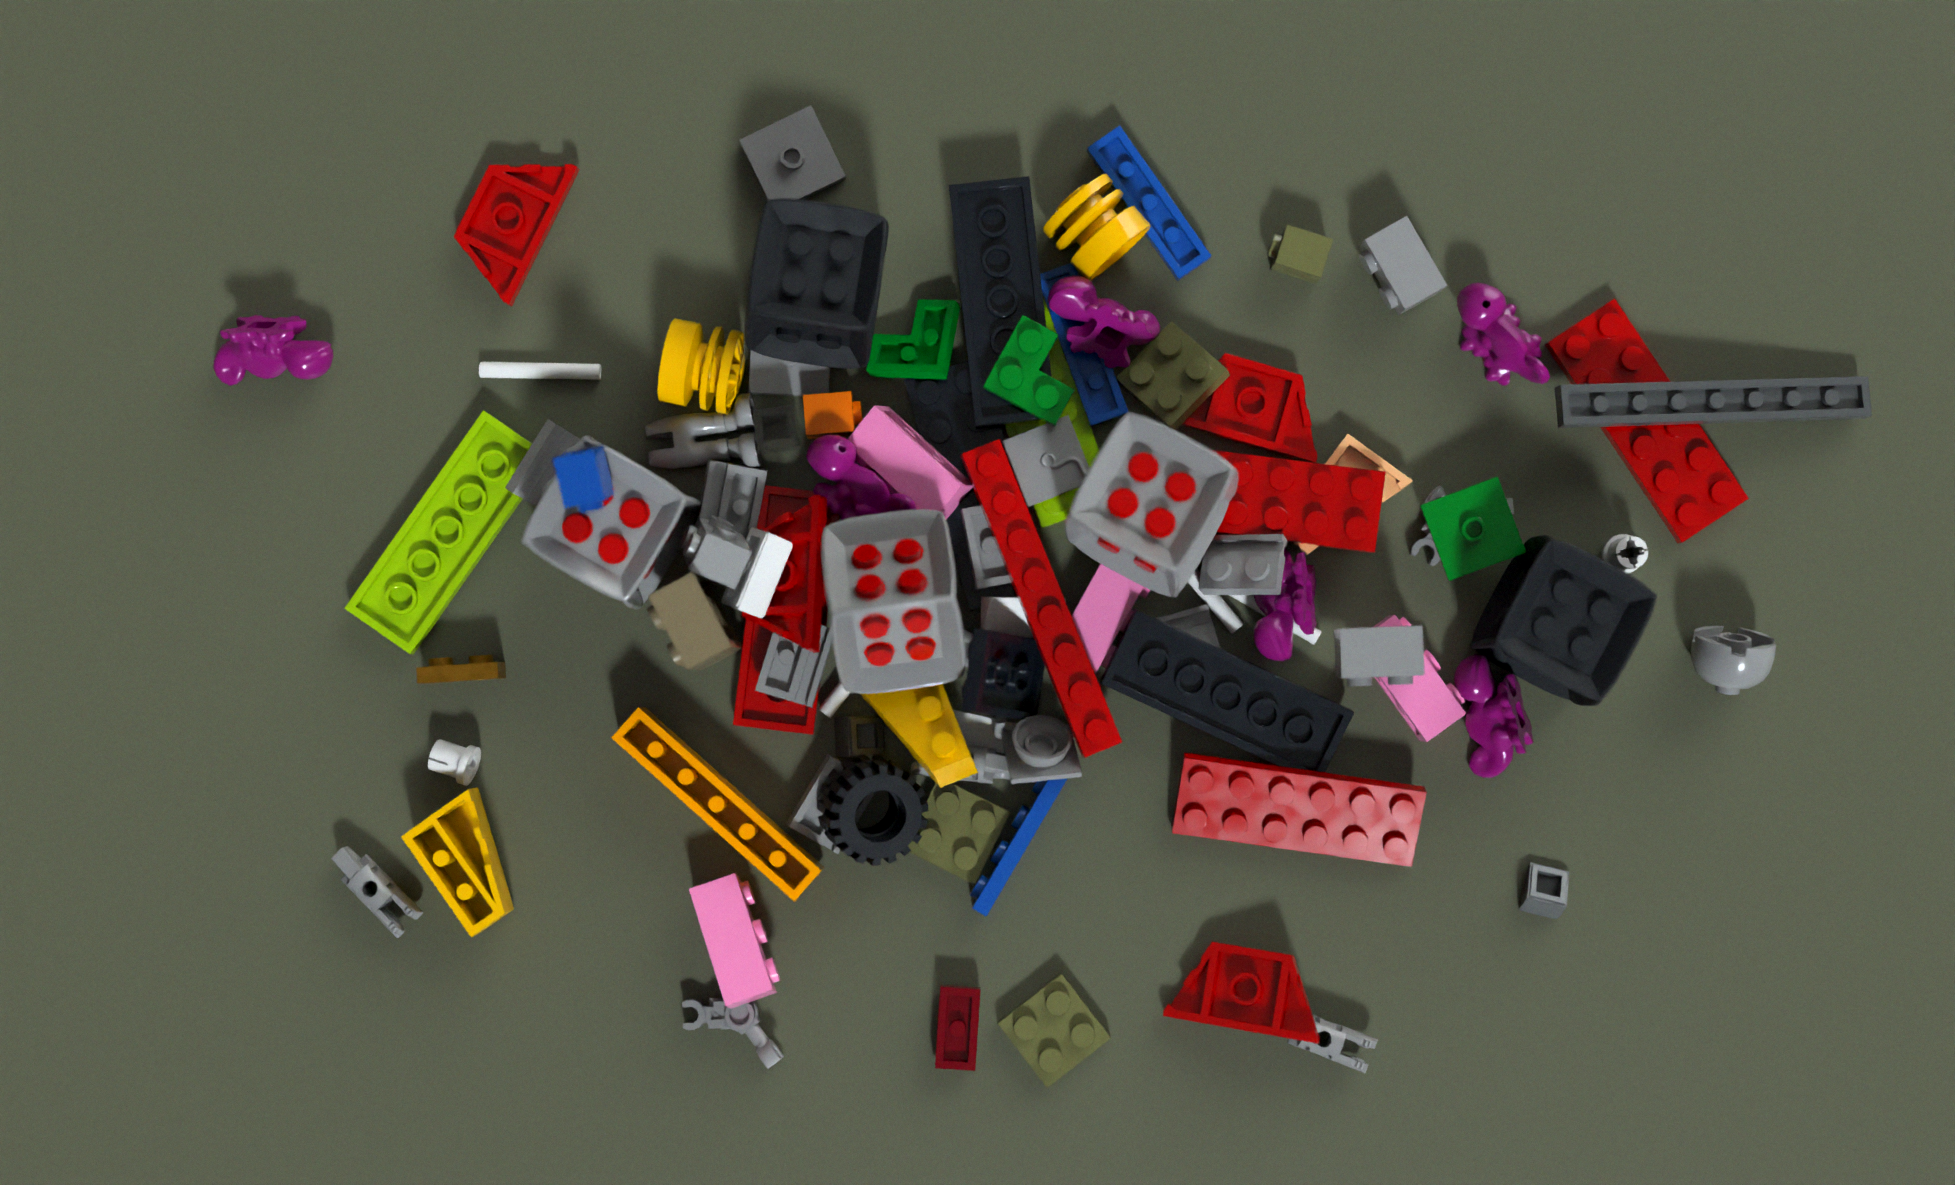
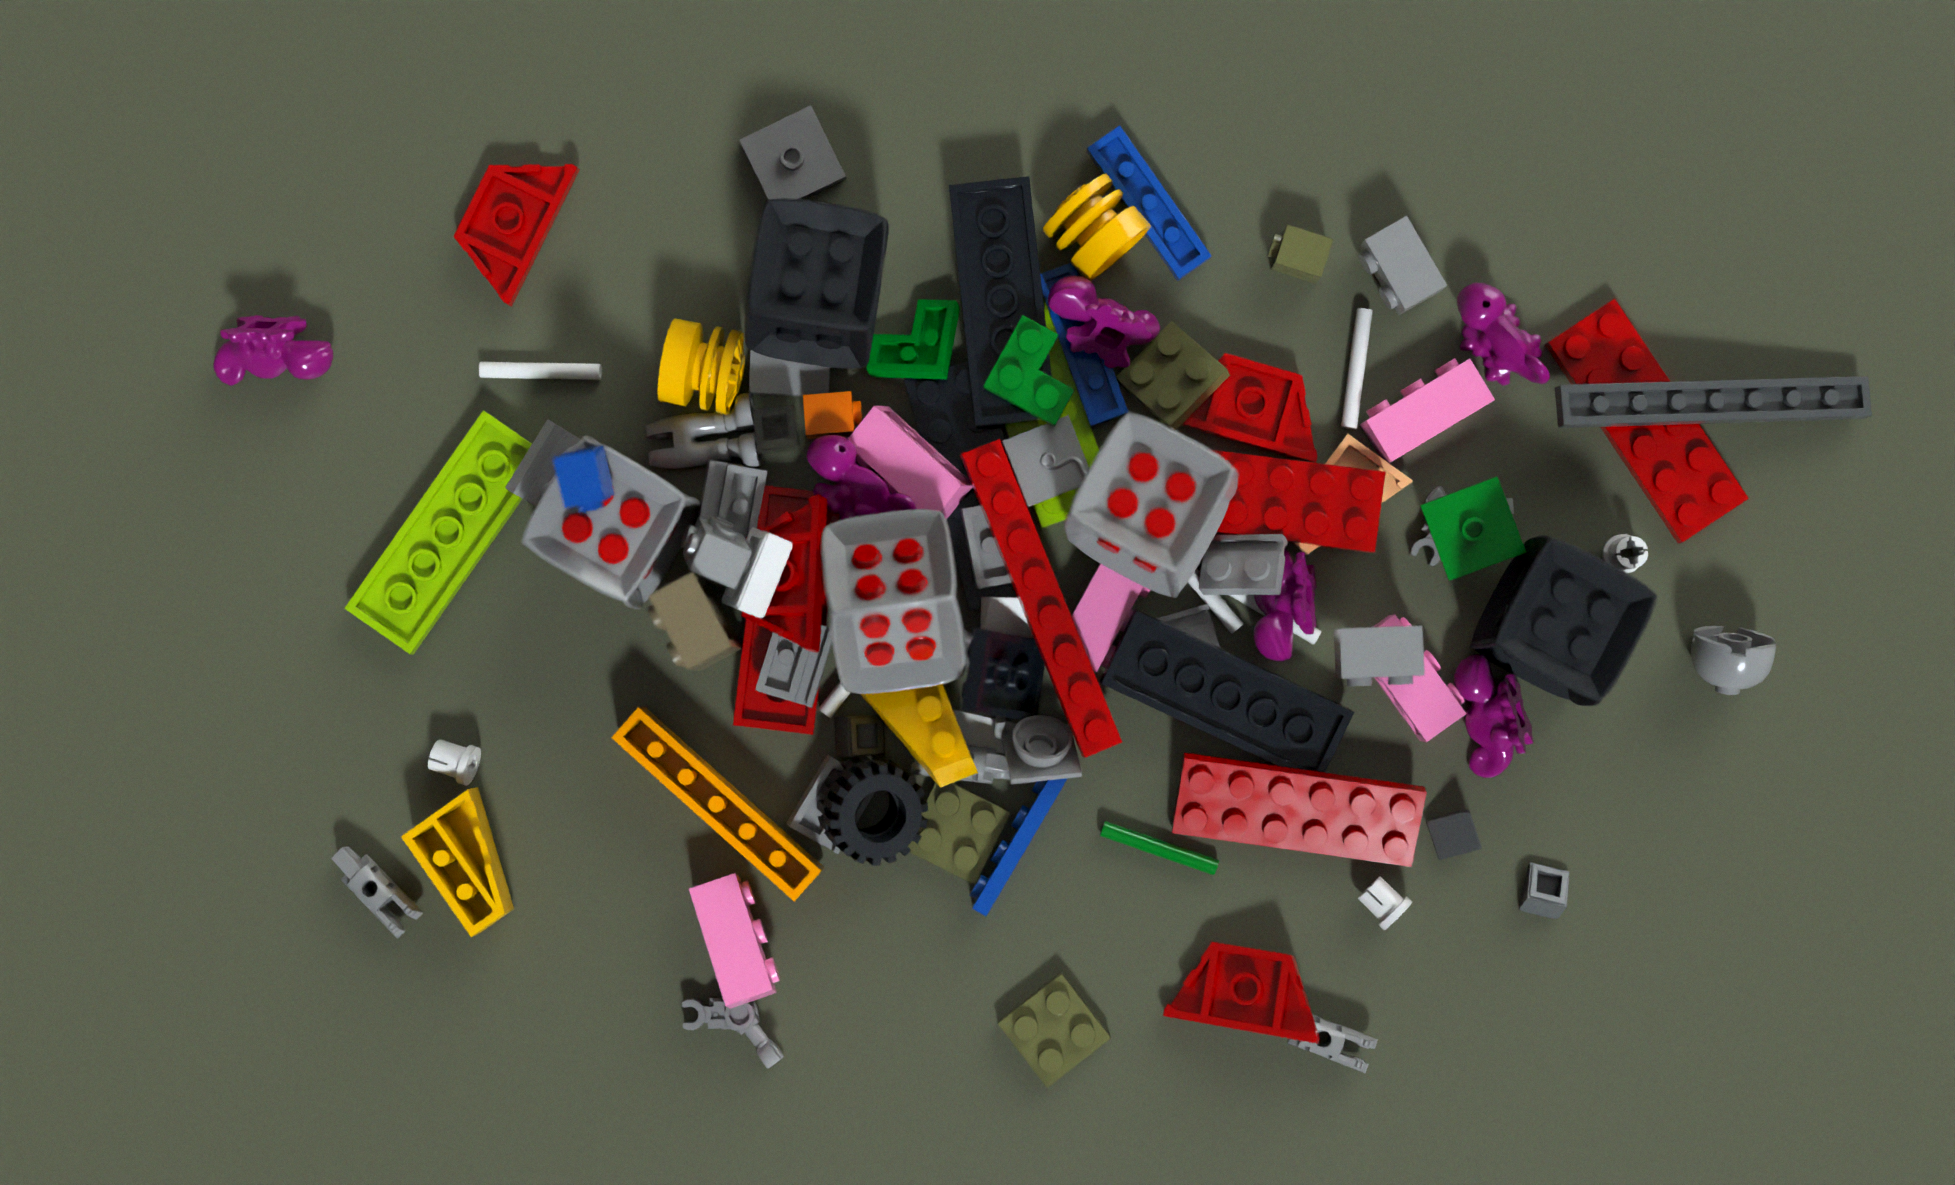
(442, 670): pearl gold plate -> none
(957, 1027): dark red plate -> none
(1159, 848): none -> green bar
(1356, 368): none -> white bar
(1384, 902): none -> white bush
(1426, 409): none -> bright pink brick
(1453, 834): none -> dark grey slope

